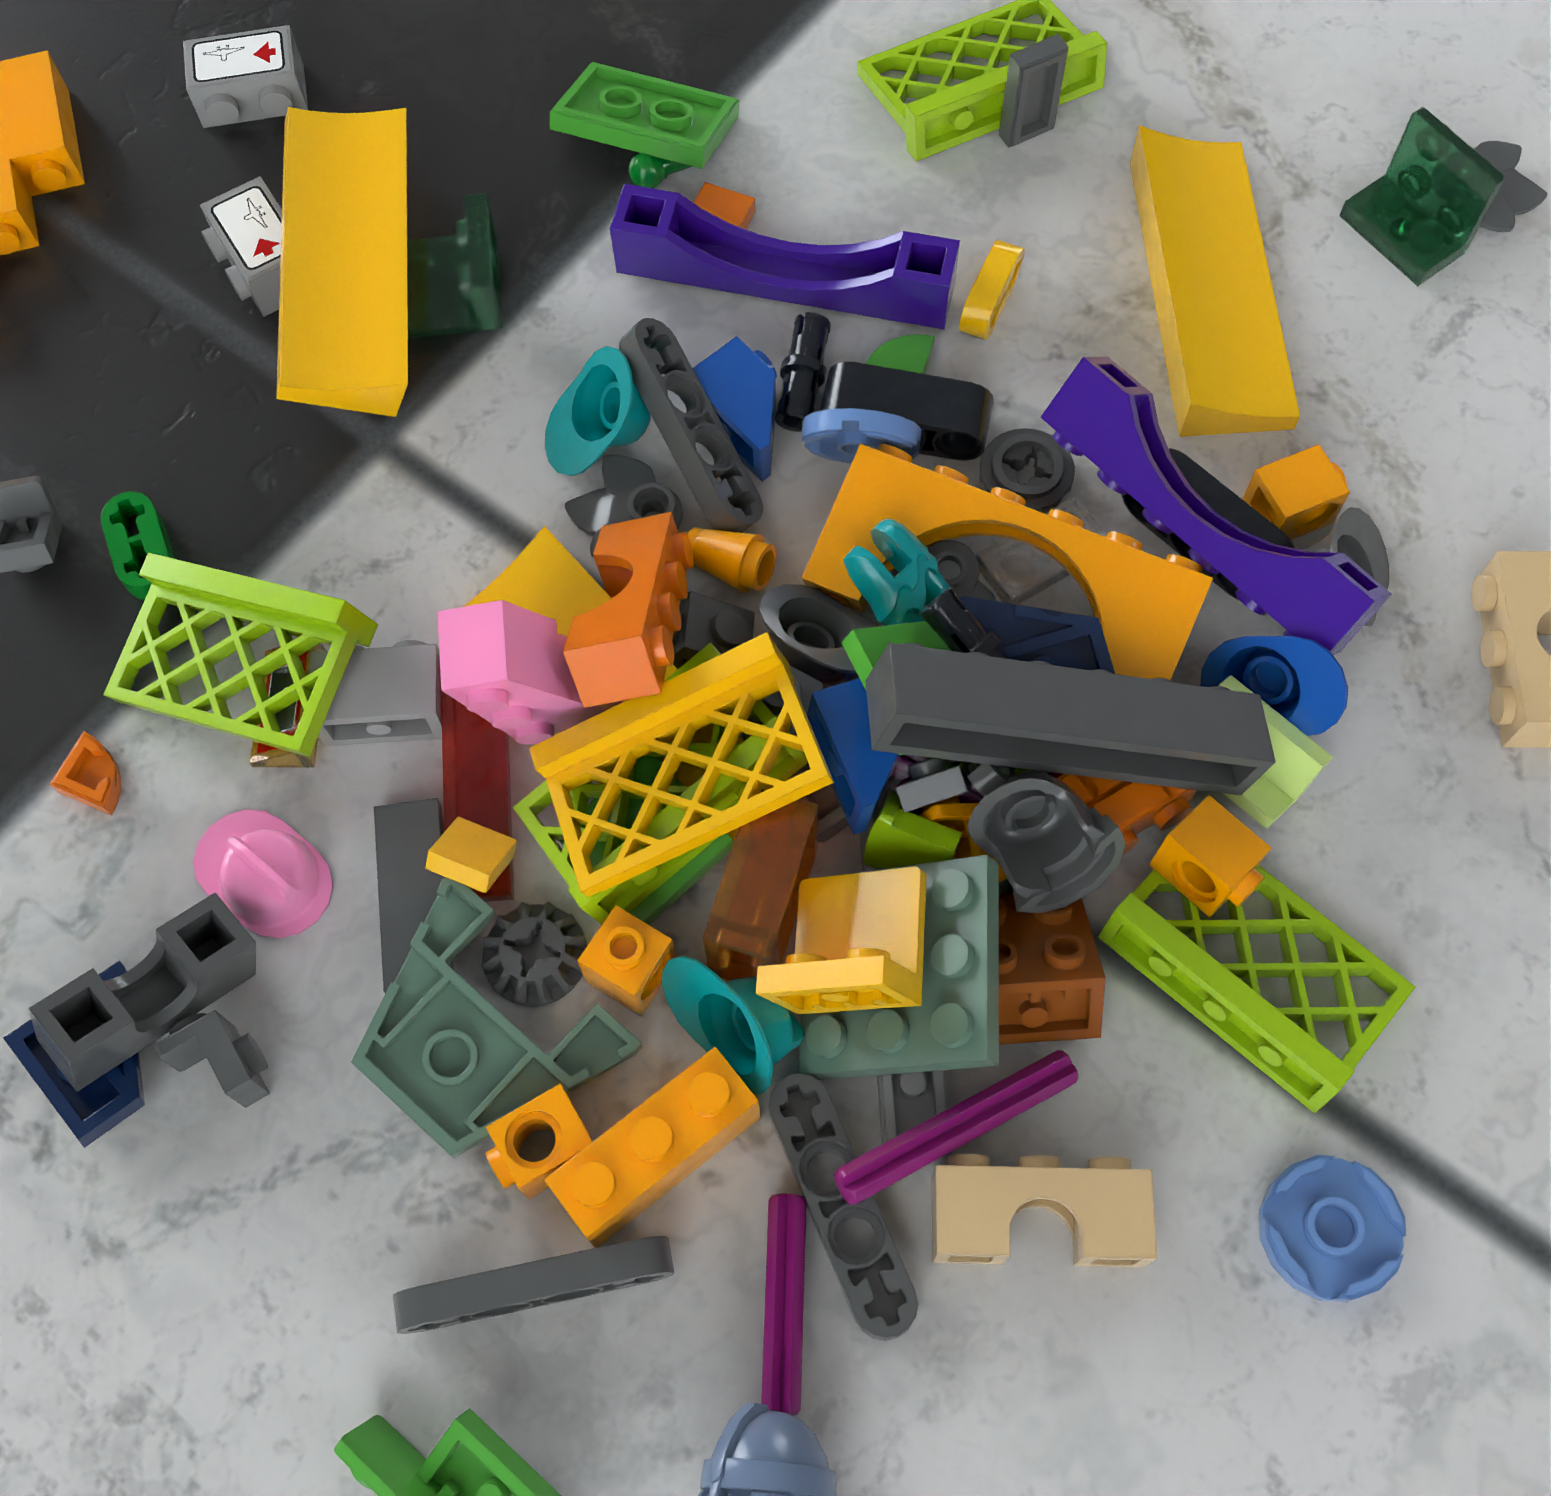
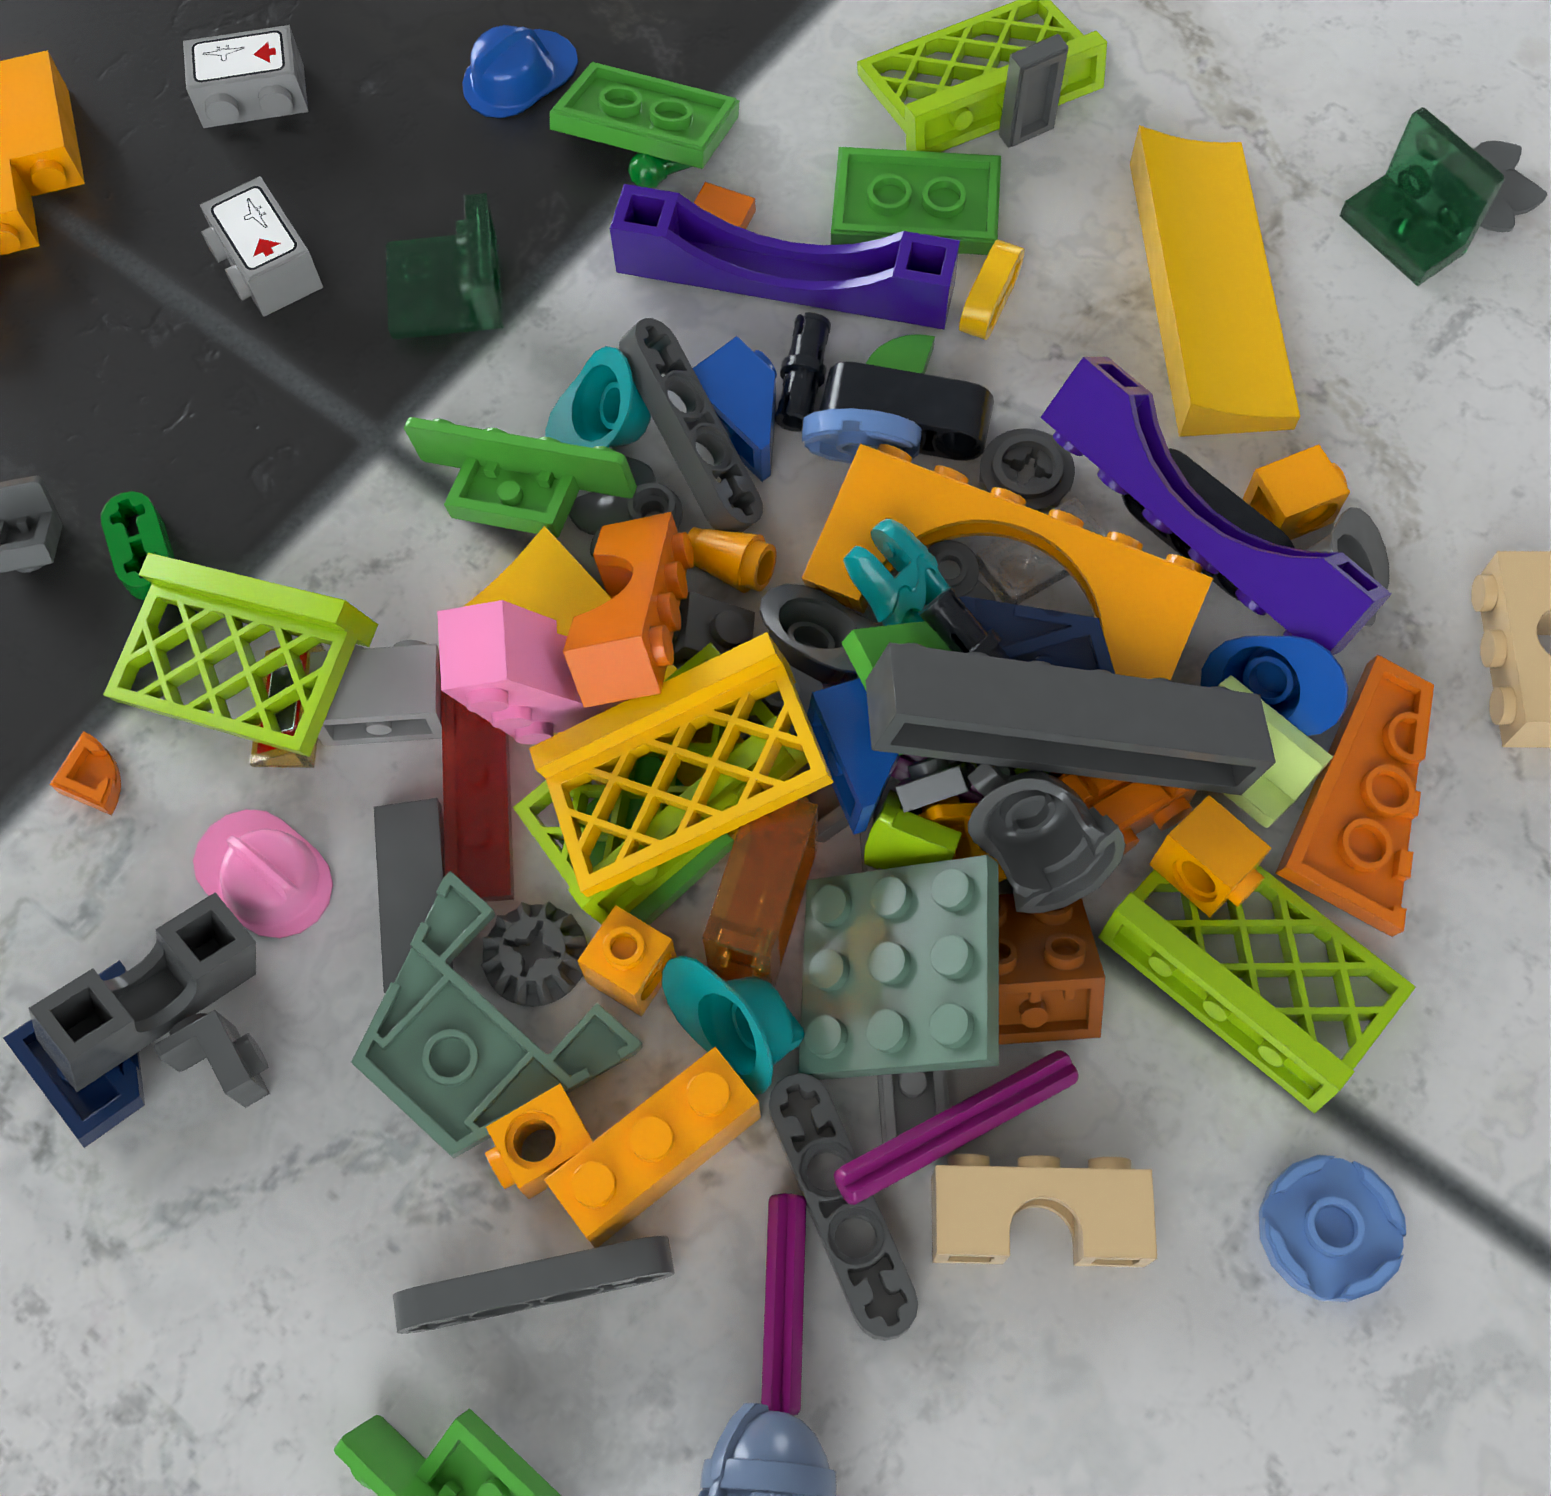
(344, 261): yellow arch -> none
(471, 854): yellow tile -> none
(516, 69): none -> blue piece
(517, 478): none -> bright green bracket
(853, 944): yellow bracket -> none
(916, 193): none -> bright green tile
(1362, 805): none -> orange wing

